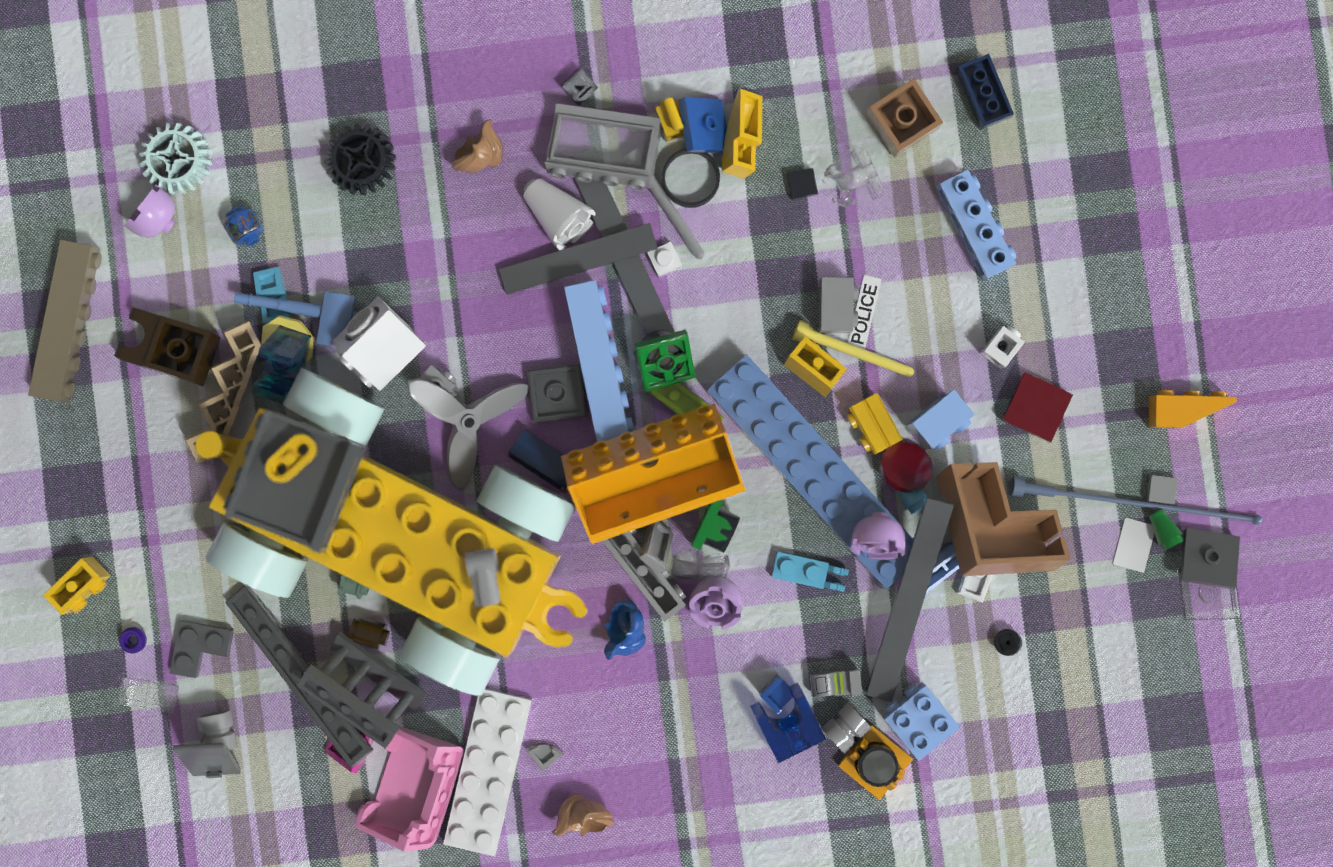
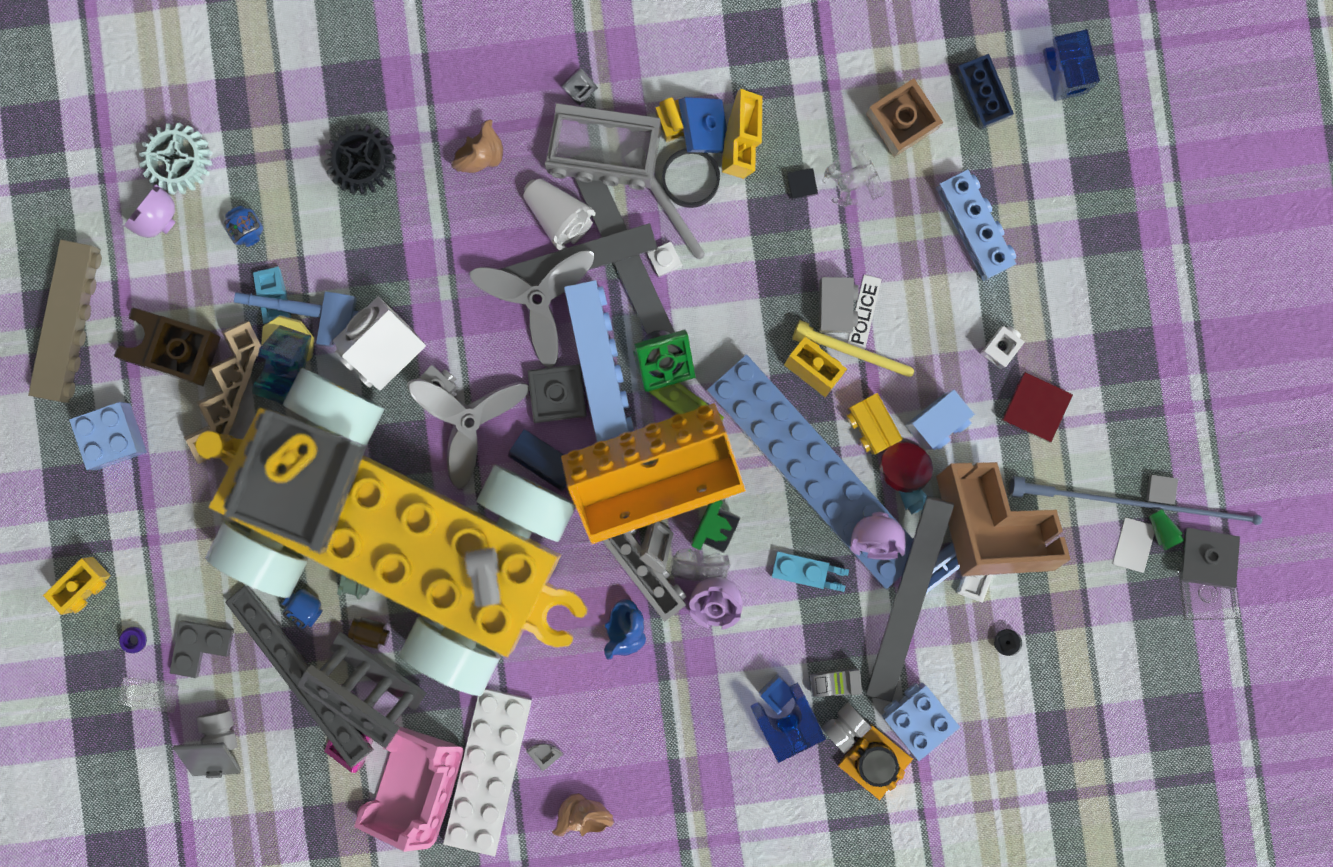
(108, 436): none -> light blue brick
(302, 608): none -> blue head
(517, 290): none -> light grey piece
(1071, 65): none -> clear blue piece
(1179, 411): light orange slope -> none

